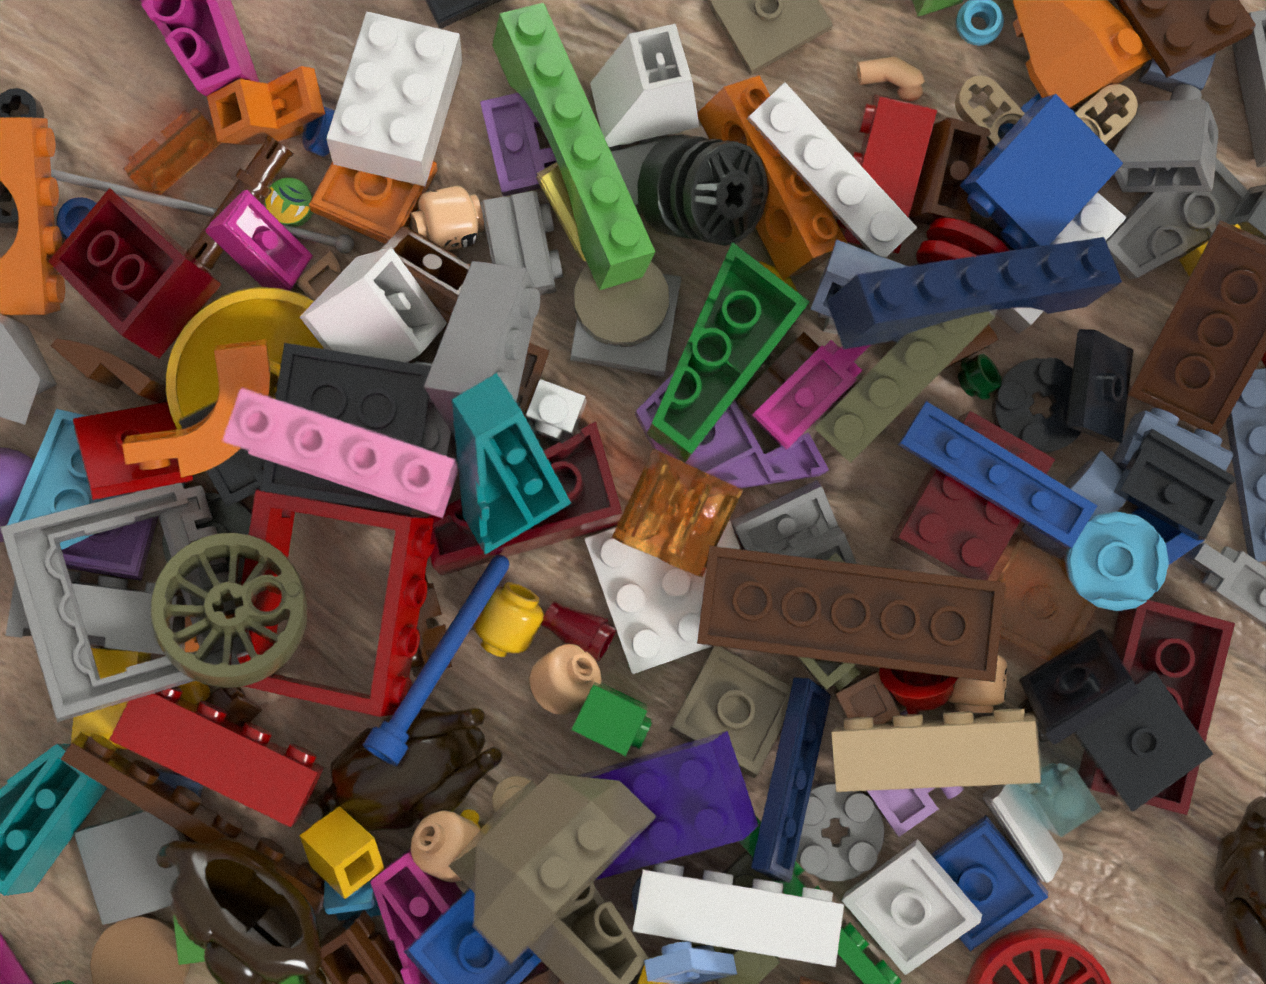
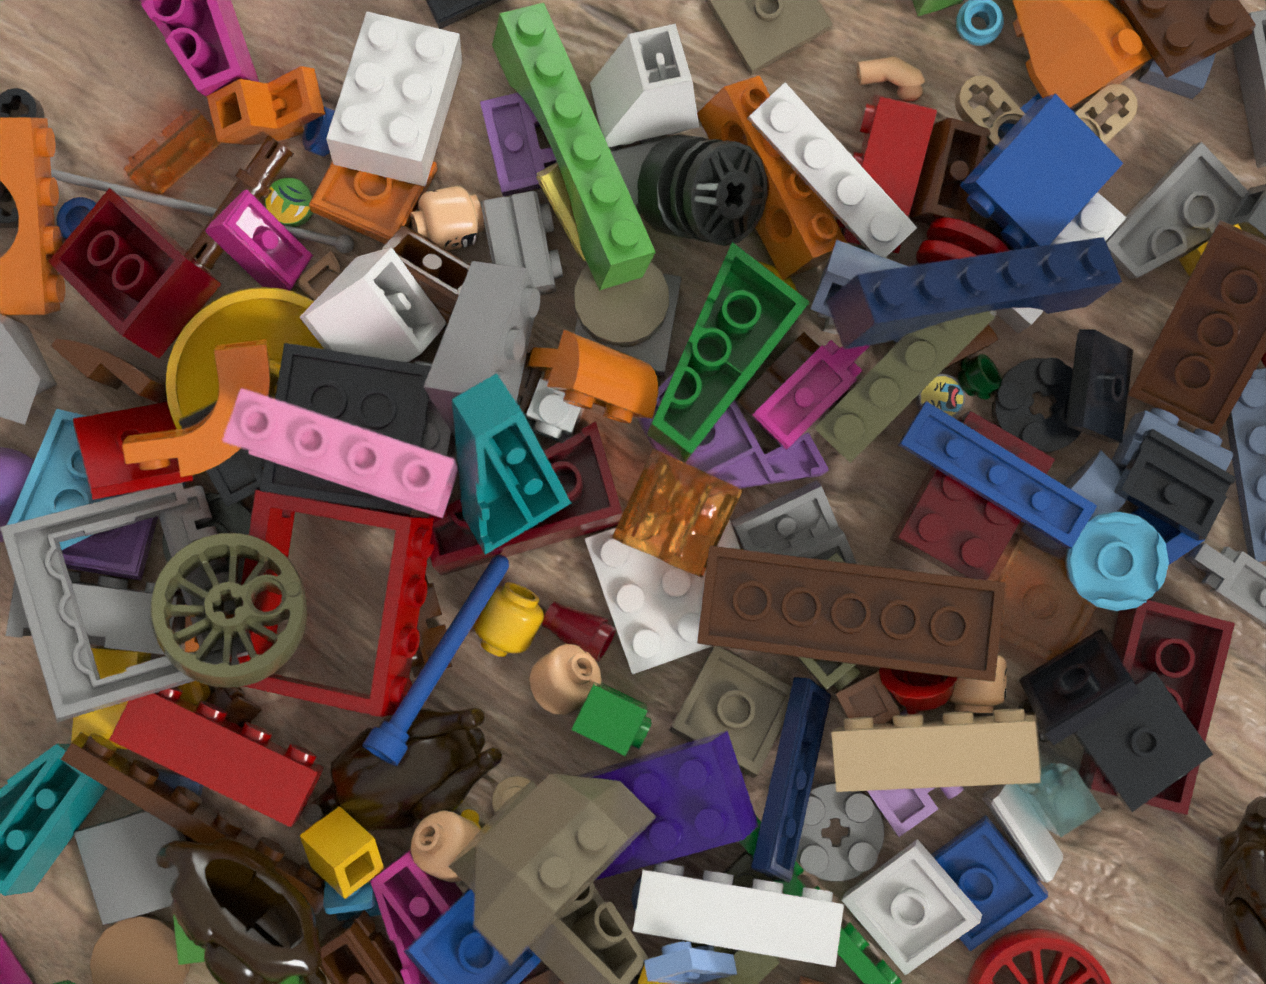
(598, 376): none -> orange brick
(944, 394): none -> tile
(1169, 145): light grey torso -> none

